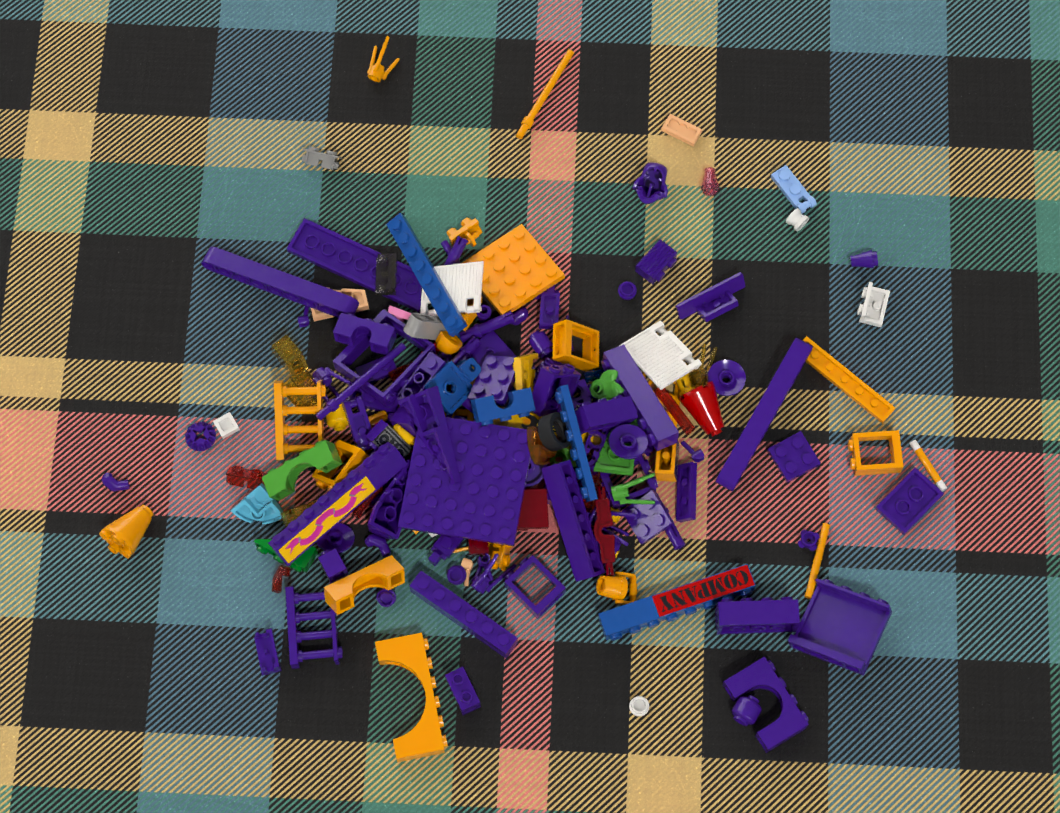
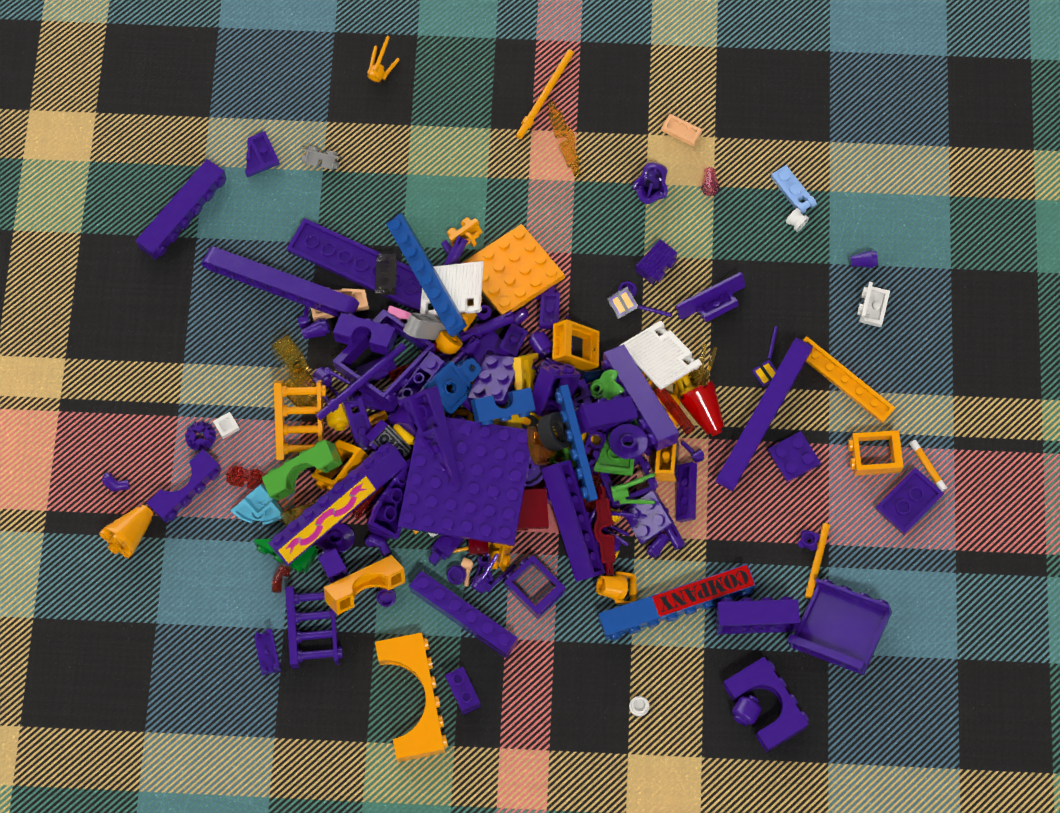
(167, 504): none -> dark purple arch
(181, 209): none -> dark purple brick
(260, 154): none -> dark purple wing
(316, 329): none -> dark purple cone
(512, 341): none -> dark purple plate
(567, 147): none -> clear yellow piece
(624, 303): none -> piece
(656, 547): none -> dark purple pin
(730, 370): dark purple dish -> none
(766, 370): none -> piece

